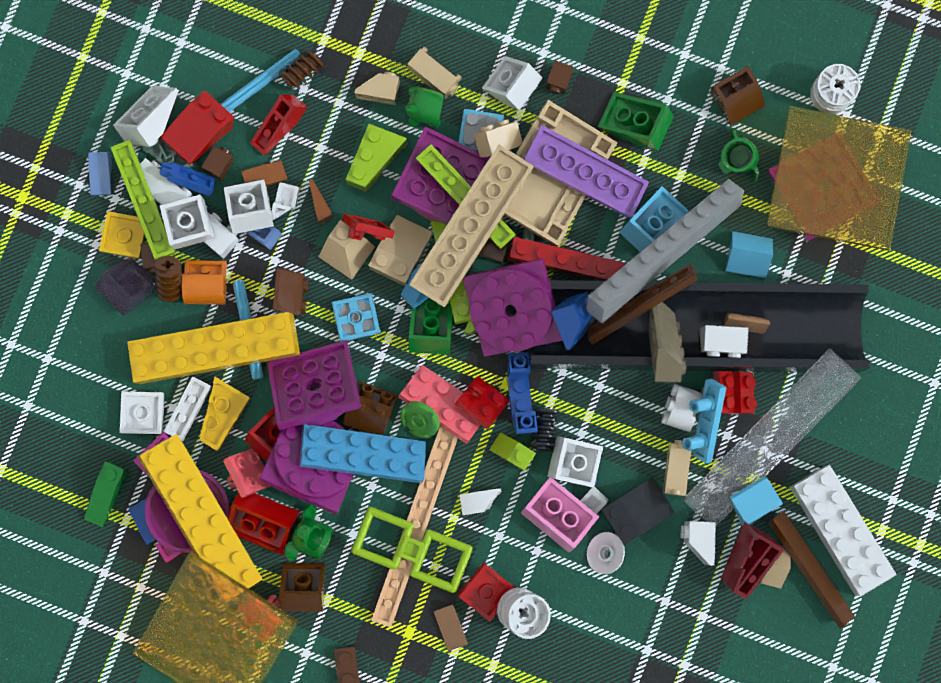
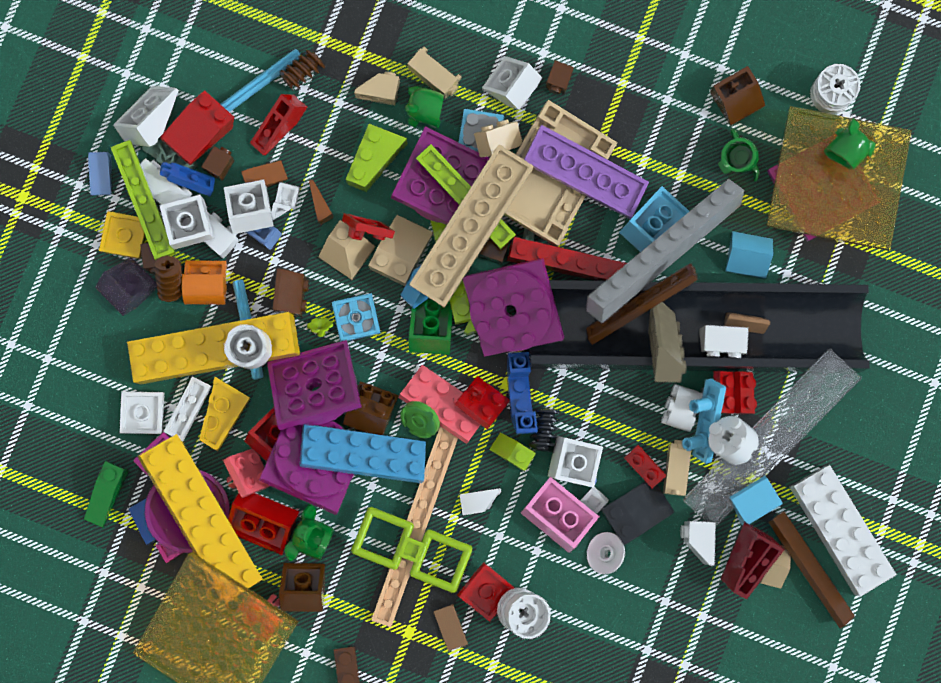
(237, 342): none -> white brick
(320, 326): none -> lime plant
(572, 318): blue slope -> none
(636, 120): green slope -> none
(645, 466): none -> red hinge
(732, 440): none -> white brick
(850, 146): none -> green piece

